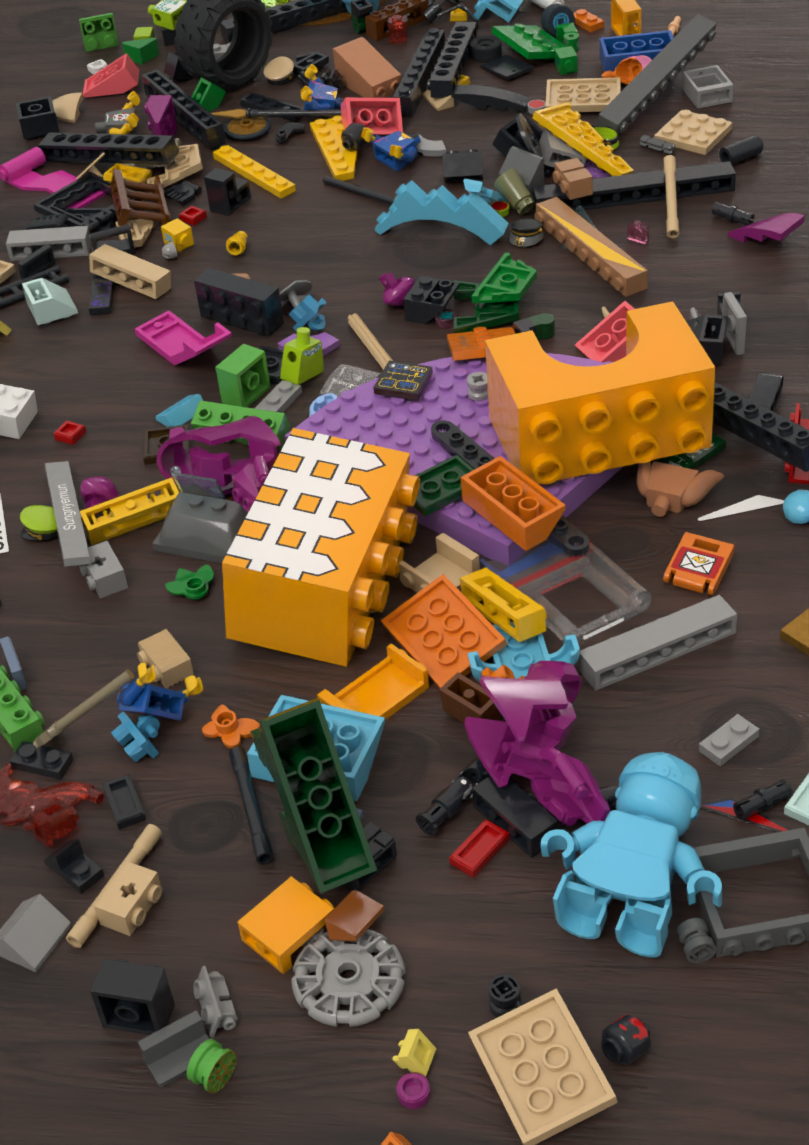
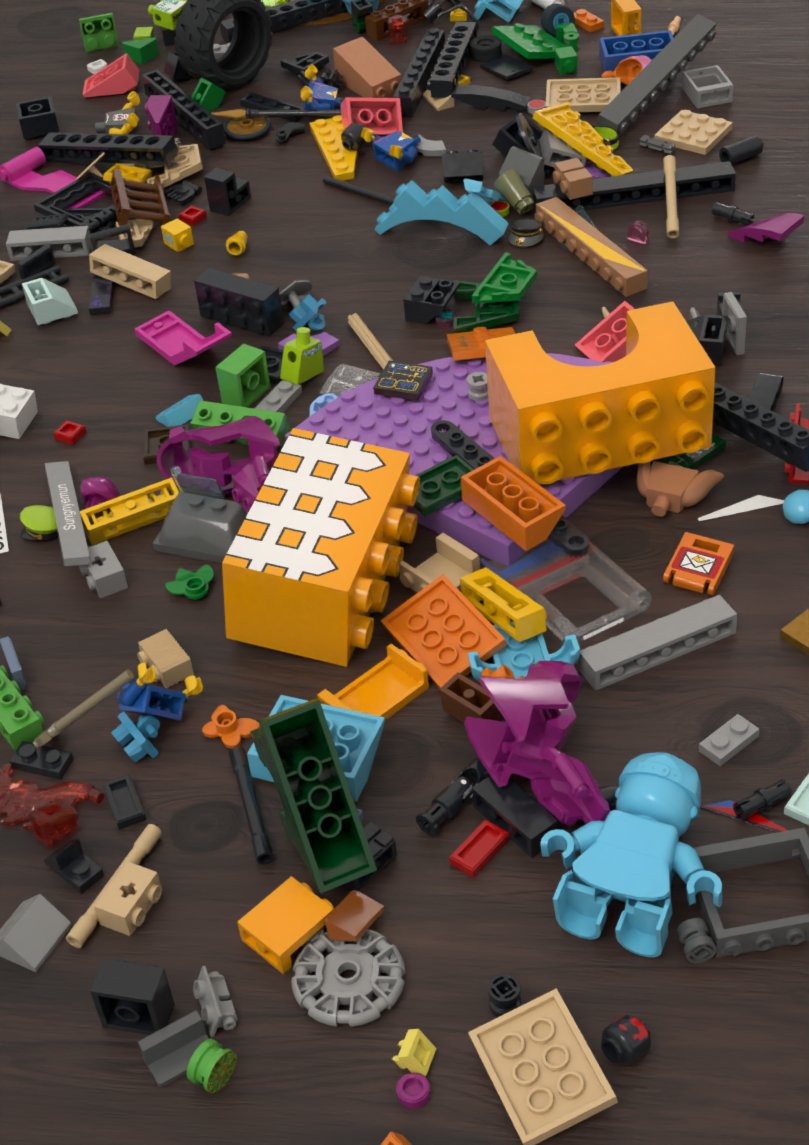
(67, 107): tan brick -> none
(169, 251): light grey hinge -> none
(254, 171): yellow plate -> none
(279, 71): tan piece -> none
(395, 289): magenta piece -> none
(541, 324): dark green leg -> none

